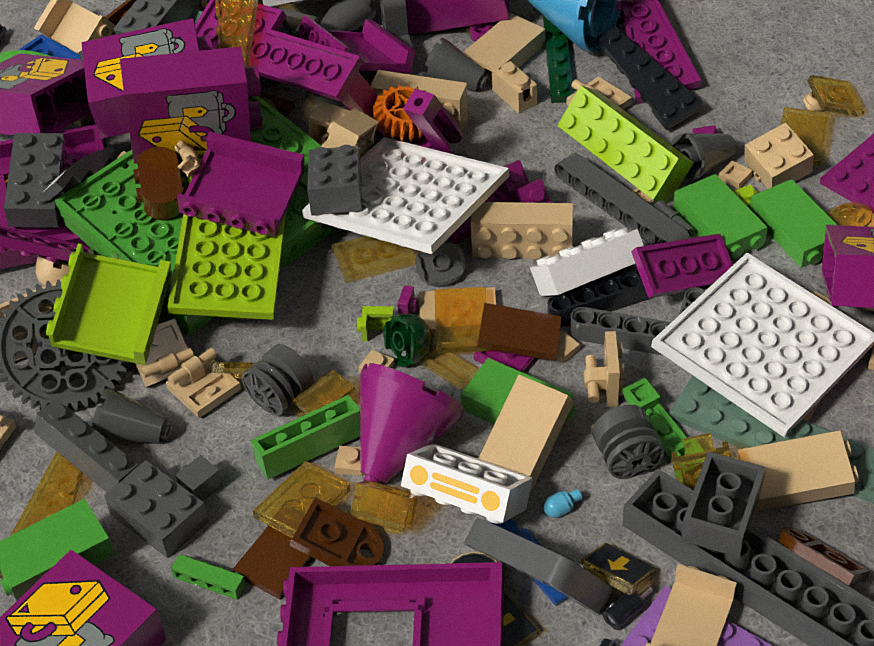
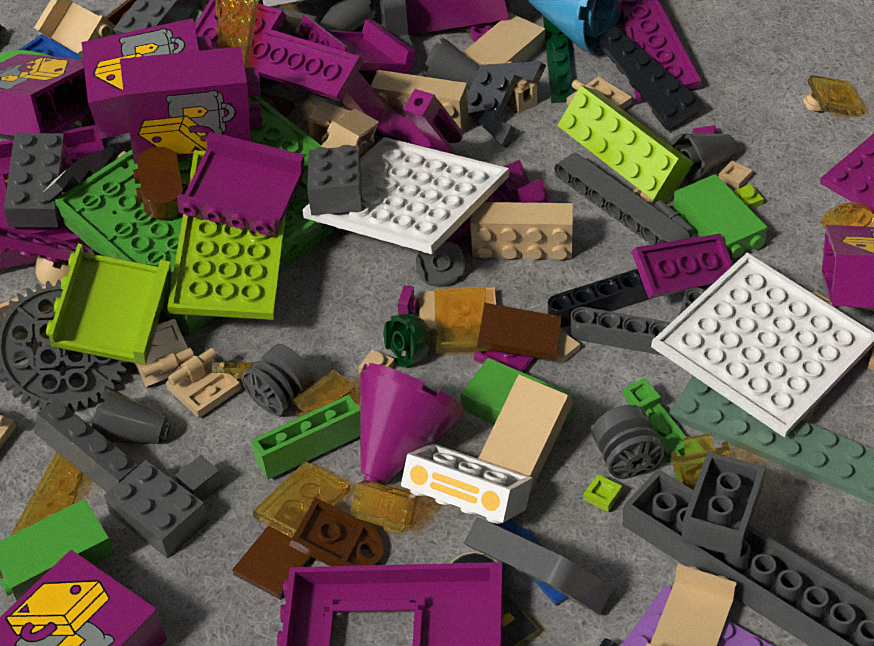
(190, 160): tan piece -> none
(208, 576): bright green piece -> none
(348, 461): tan plate -> none
(370, 257): clear yellow tile -> none
(373, 319): lime bracket -> none
(392, 117): orange gear -> none
(449, 368): clear yellow tile -> none
(492, 91): none -> black wing
(561, 503): medium azure cylinder -> none
(585, 262): white brick -> none
(602, 493): none -> lime plate
(608, 376): tan plate -> none
(618, 568): tile -> none
(625, 607): black piece -> none
(778, 157): tan brick -> none
(793, 221): bright green brick -> none
(803, 469): tan brick -> none
(810, 128): clear yellow tile -> none
(823, 556): reddish brown tile -> none

